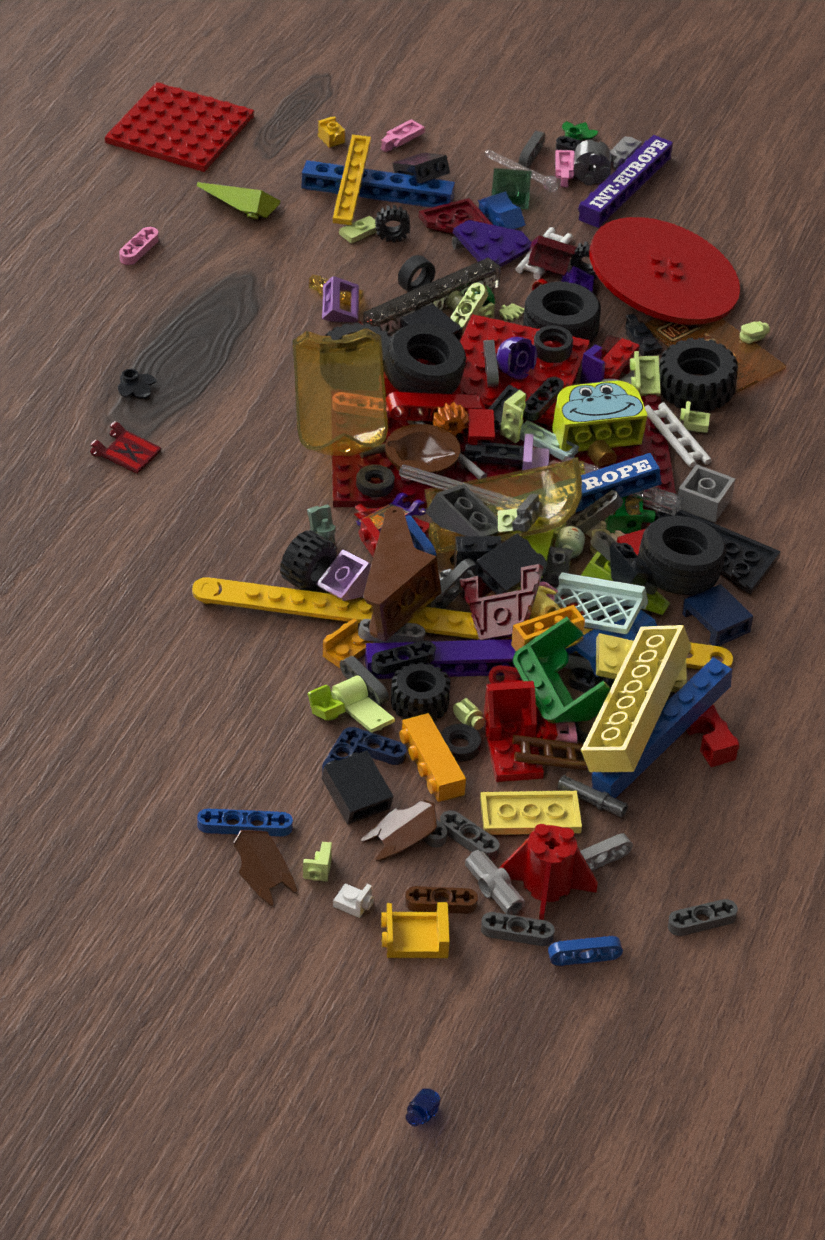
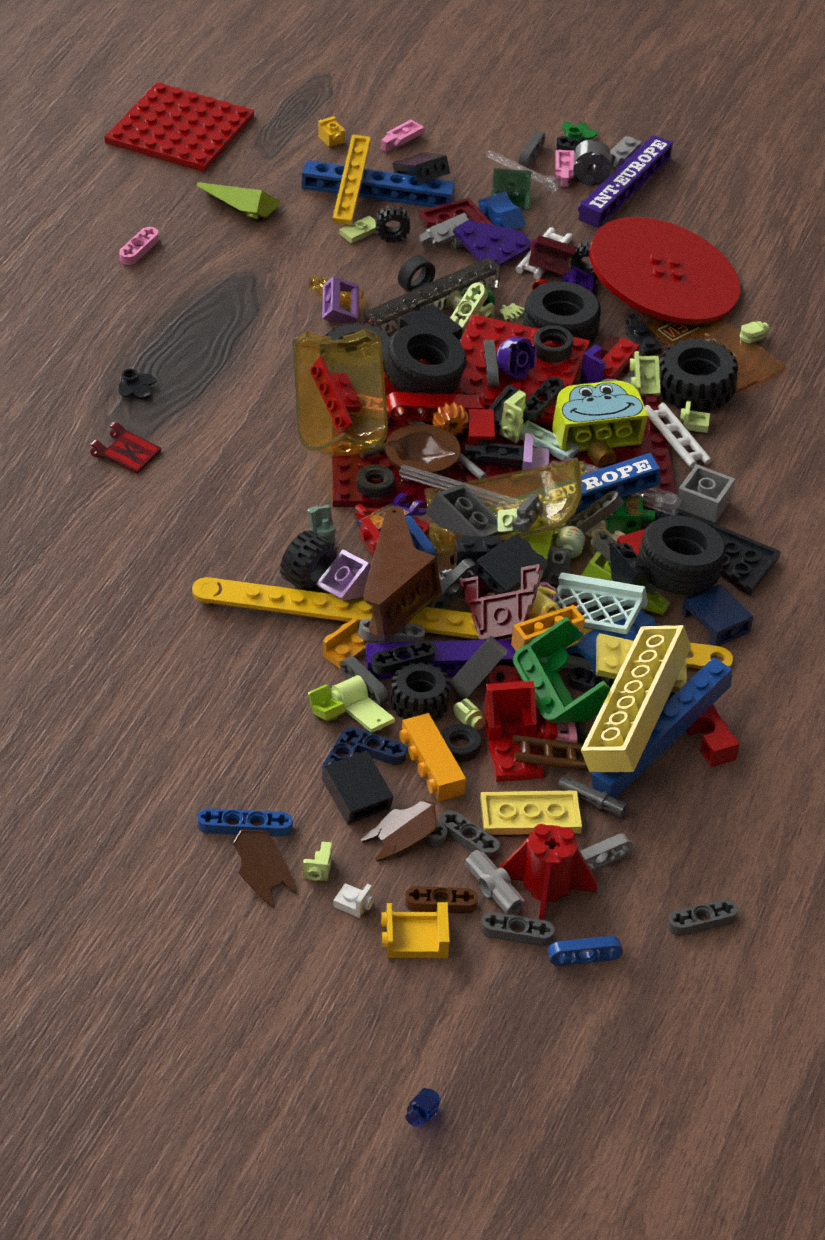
(337, 394): none -> red bracket
(441, 232): none -> light grey hinge
(477, 667): none -> dark grey beam

